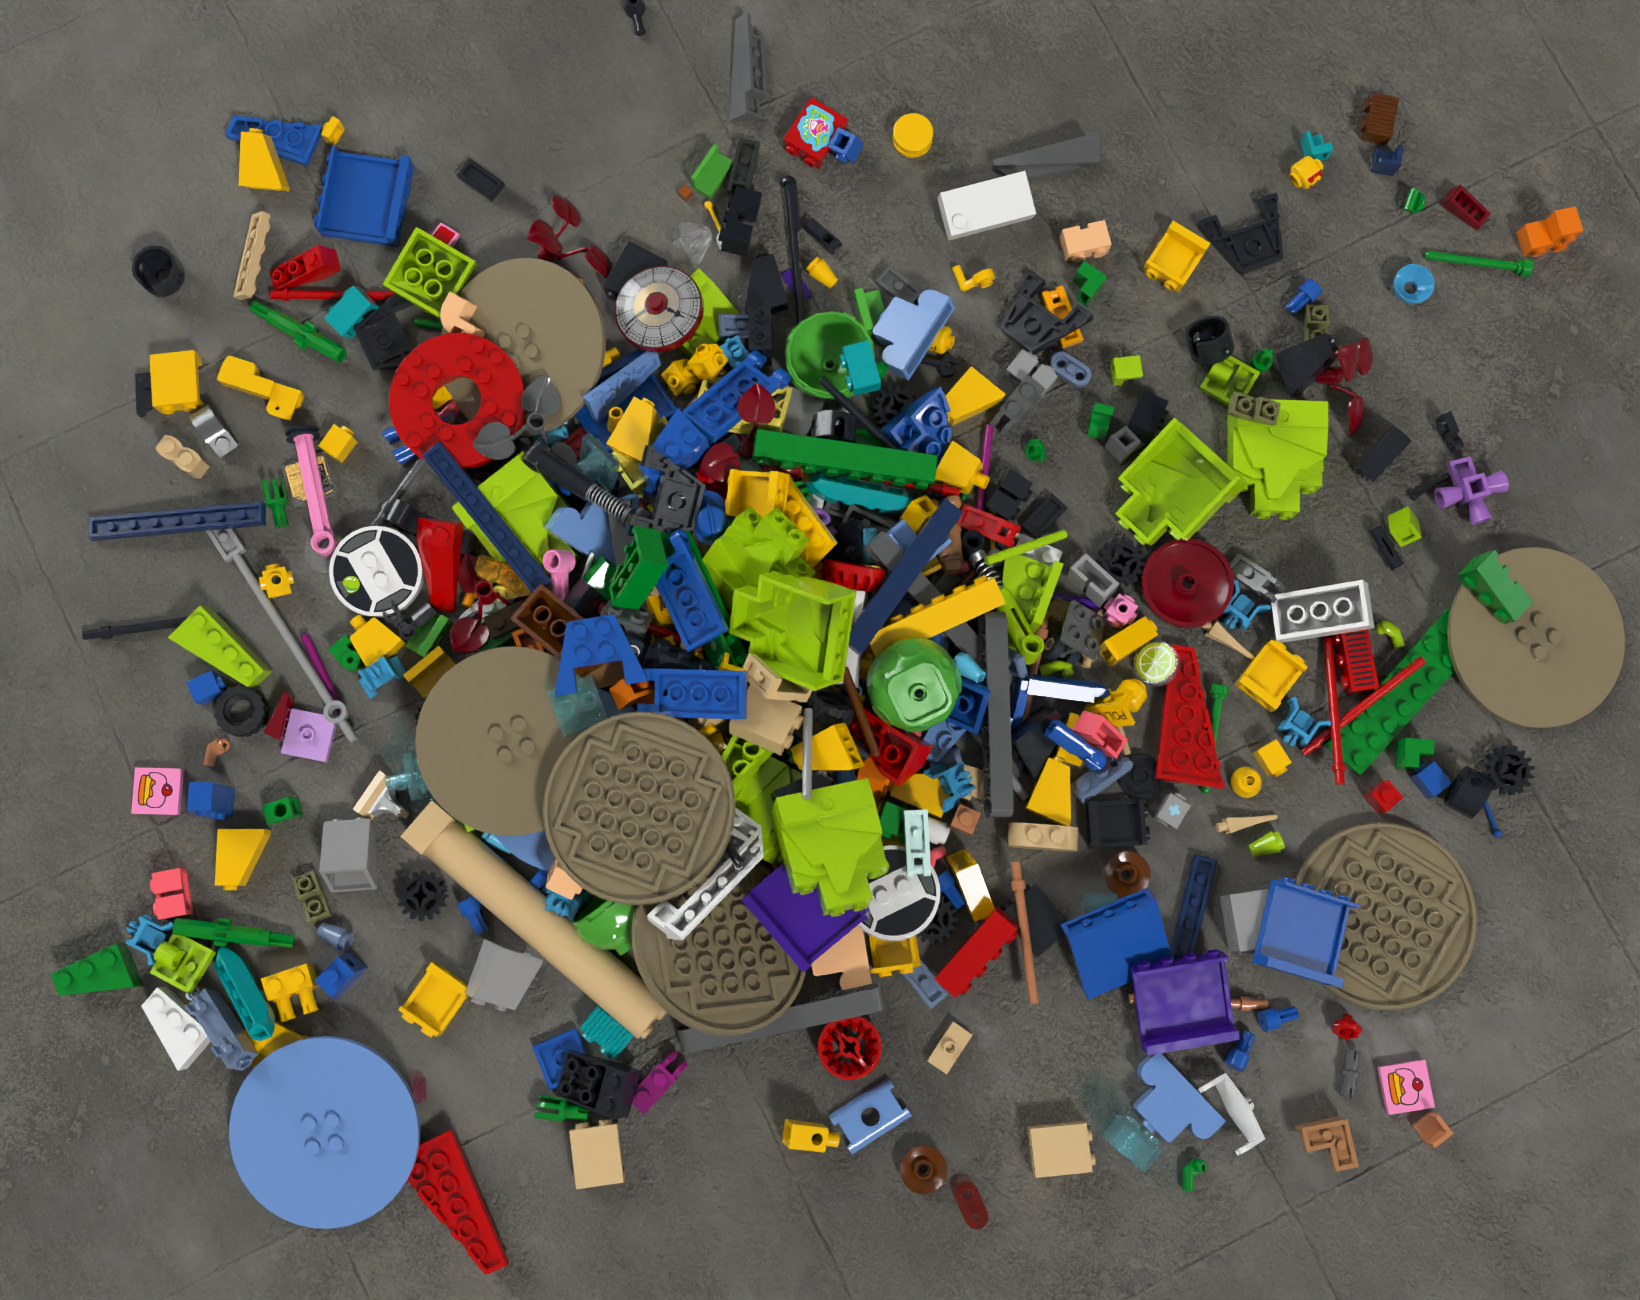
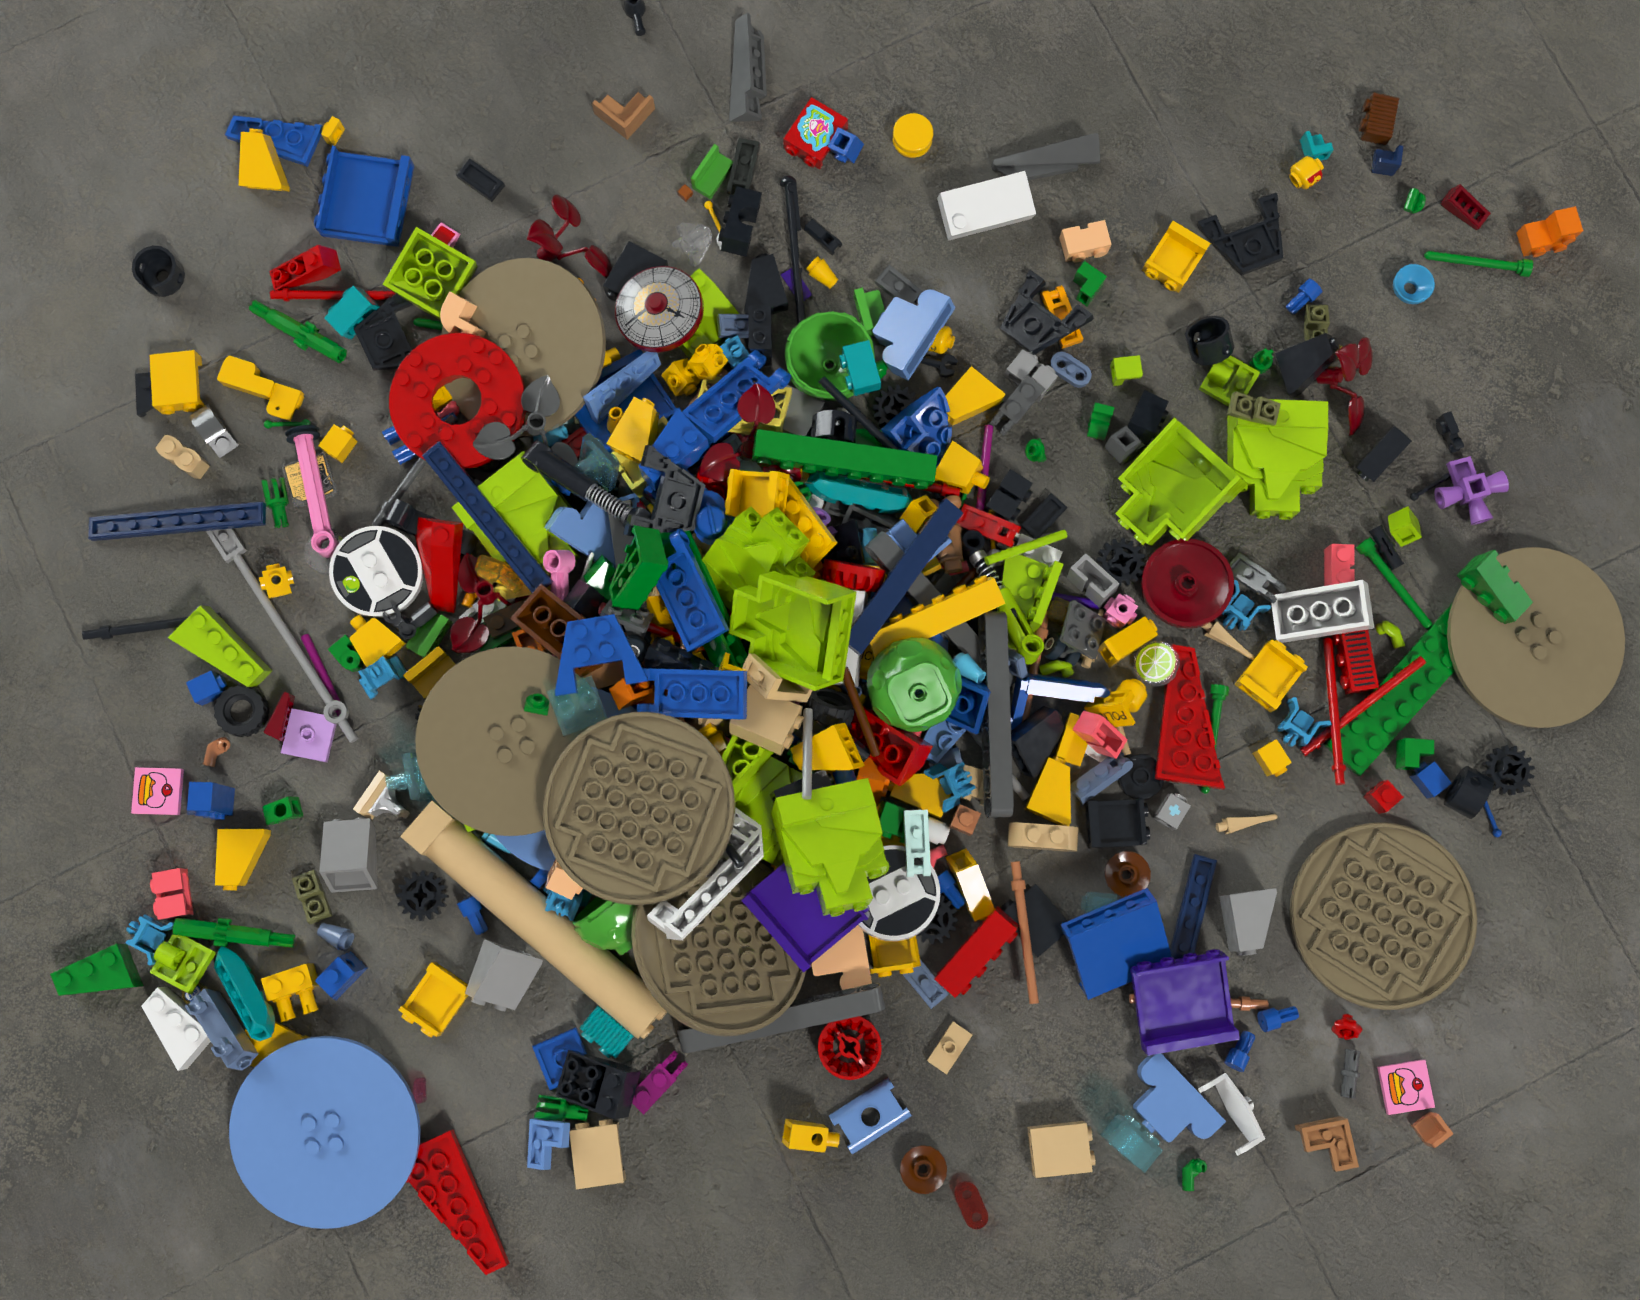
(250, 262): tan plate -> none
(268, 424): none -> green hinge
(537, 704): none -> green plate
(544, 1136): none -> medium blue plate
(624, 119): none -> medium nougat panel
(983, 278): yellow plate -> none
(1075, 744): blue piece -> none
(1240, 782): yellow cone -> none
(1268, 844): lime cone -> none
(1303, 931): blue panel -> none
(1337, 564): none -> coral piece
(1368, 549): none -> green piece

